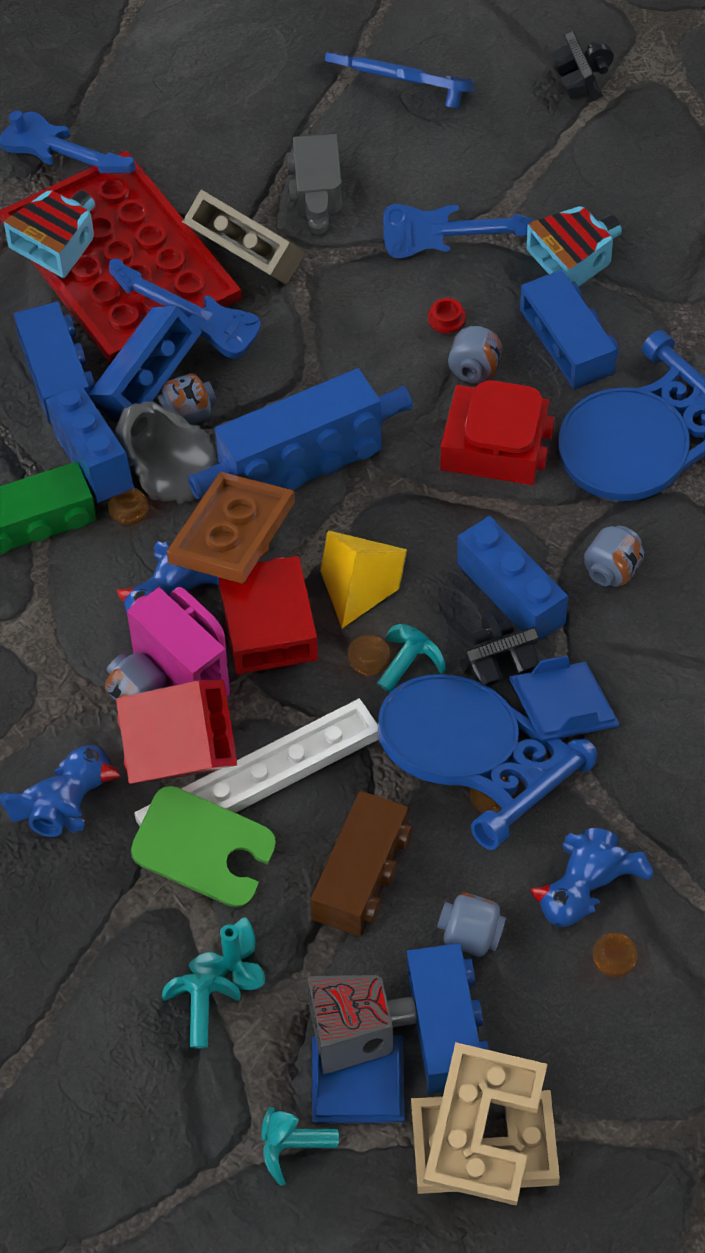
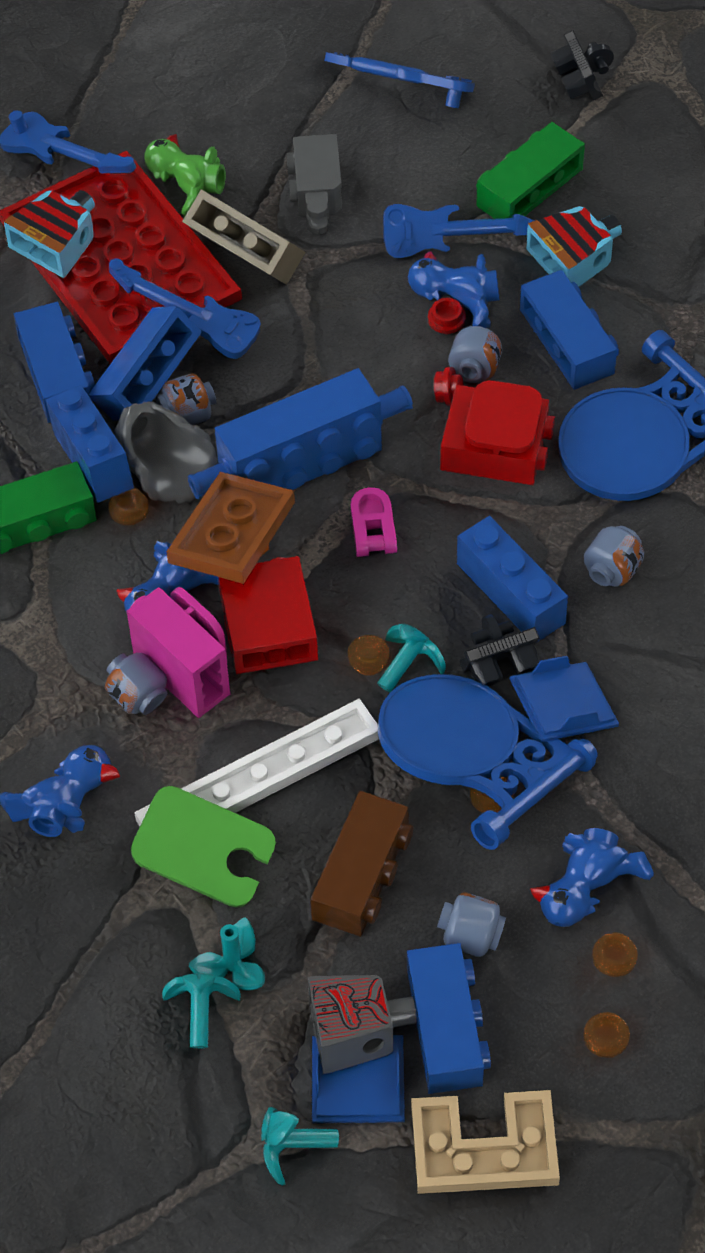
(176, 731): brick -> none
(191, 172): none -> bright green animal
(359, 574): yellow slope -> none
(372, 510): none -> dark pink plate
(445, 384): none -> red plate
(456, 1153): tan plate -> none
(468, 285): none -> blue animal
(530, 173): none -> green brick
(606, 1035): none -> clear orange plate

